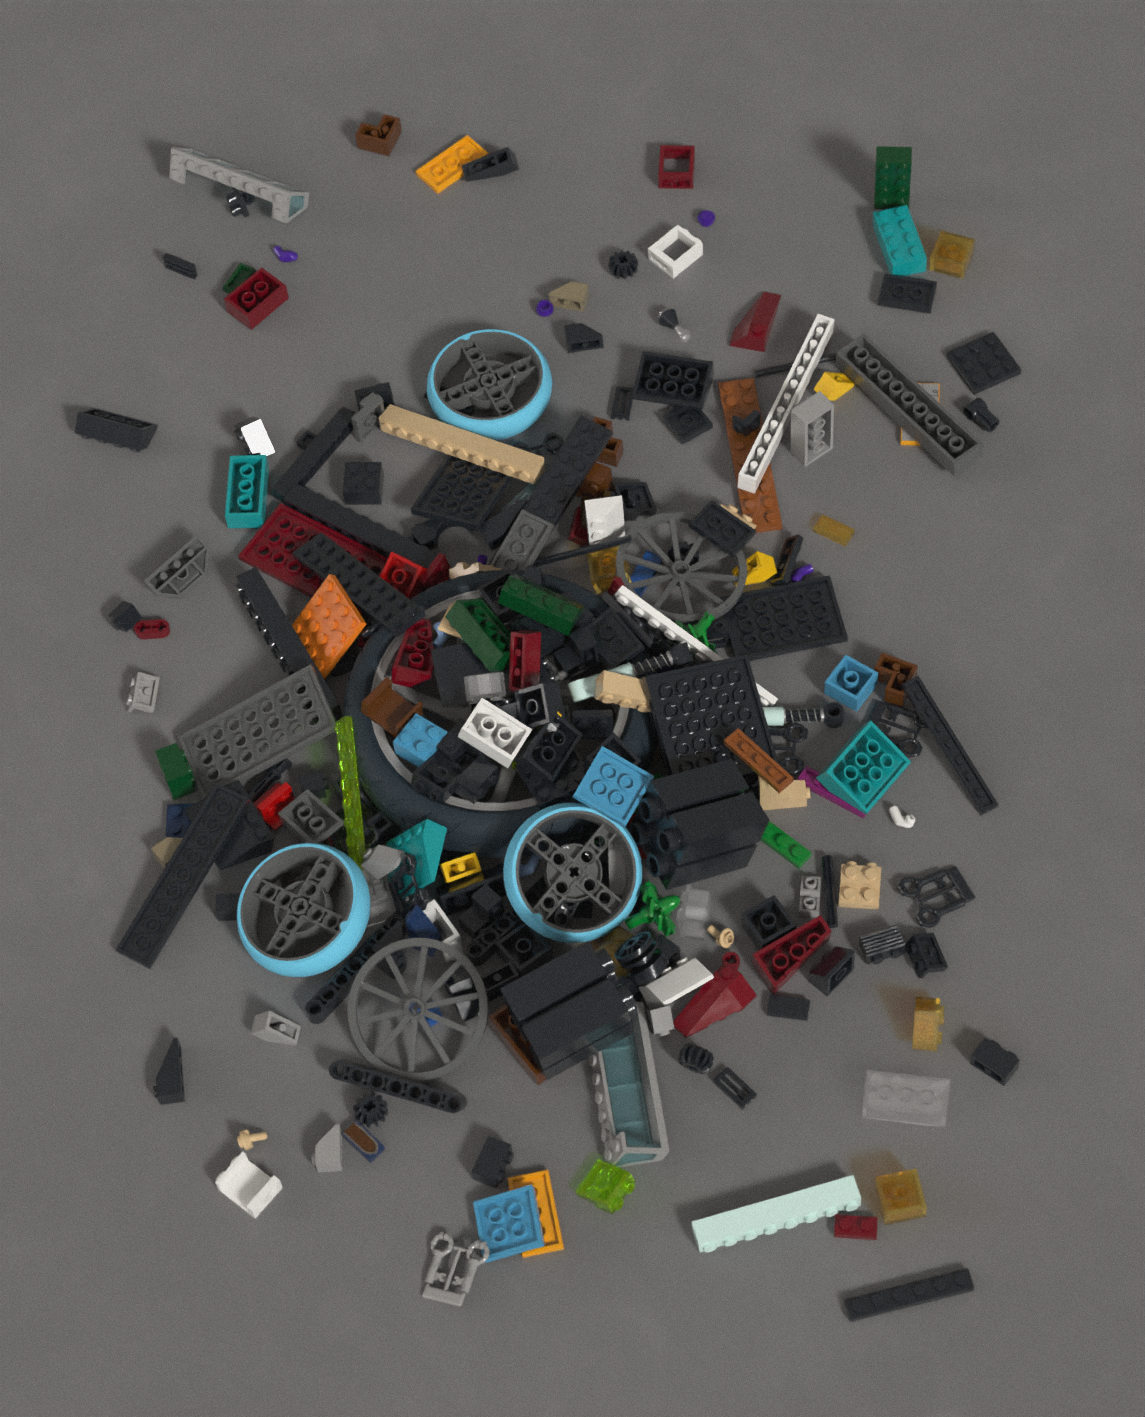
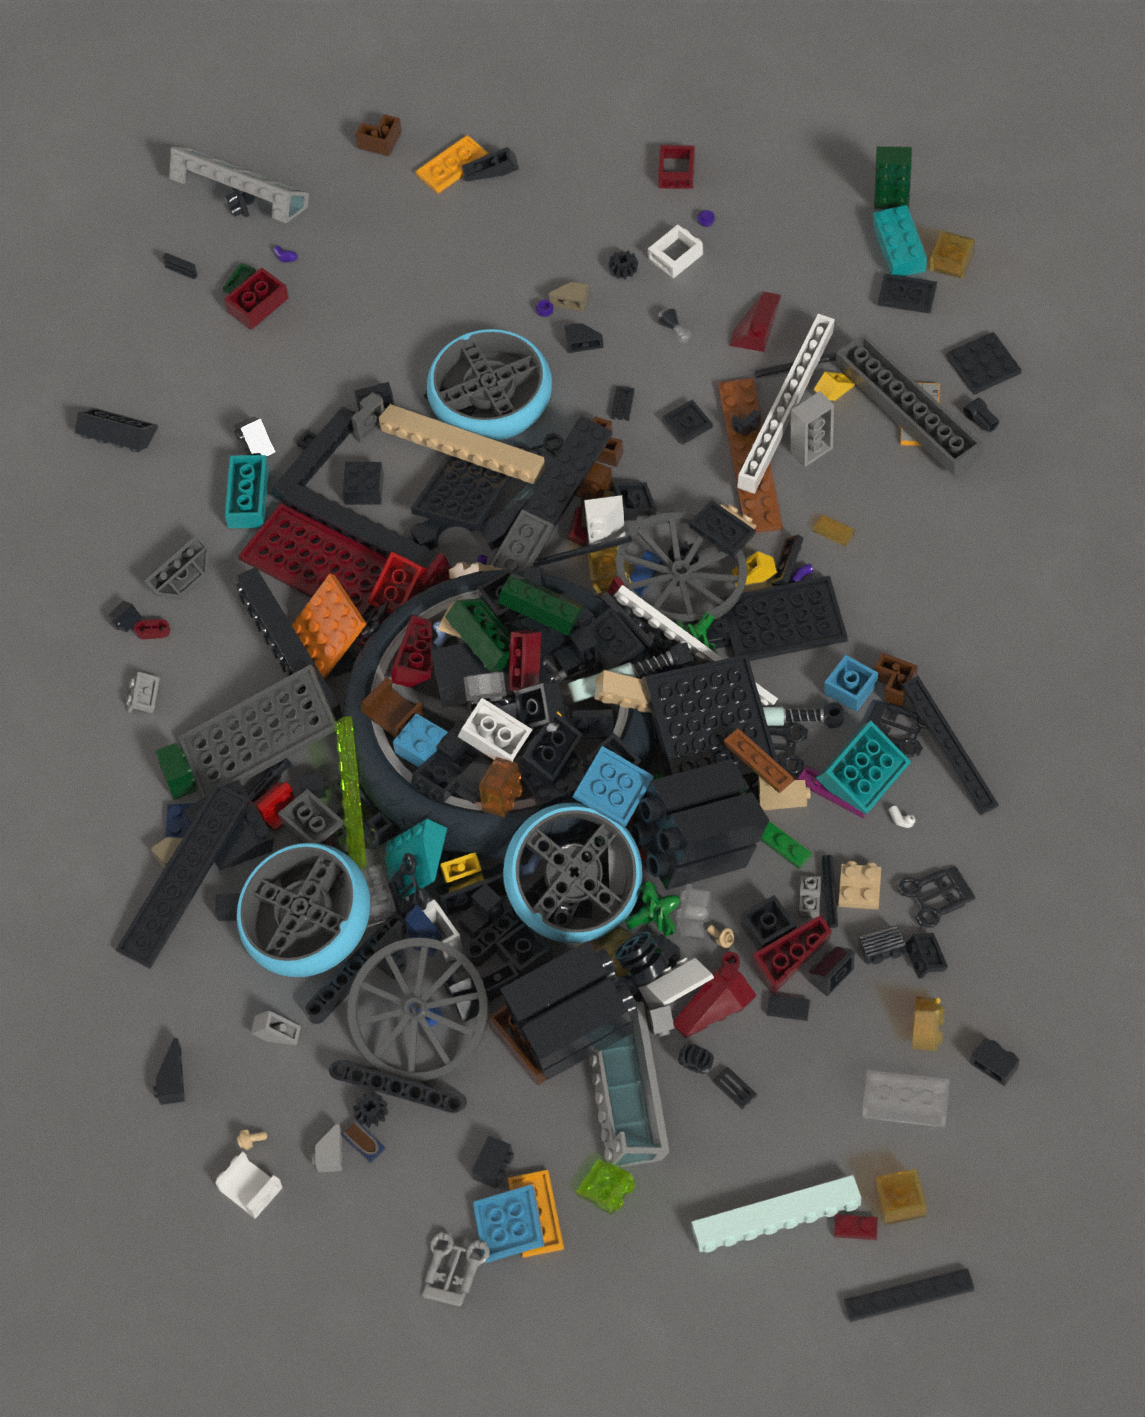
(361, 584): black plate -> none
(381, 860): light grey slope -> none
(500, 787): none -> clear orange brick
(673, 380): black slope -> none

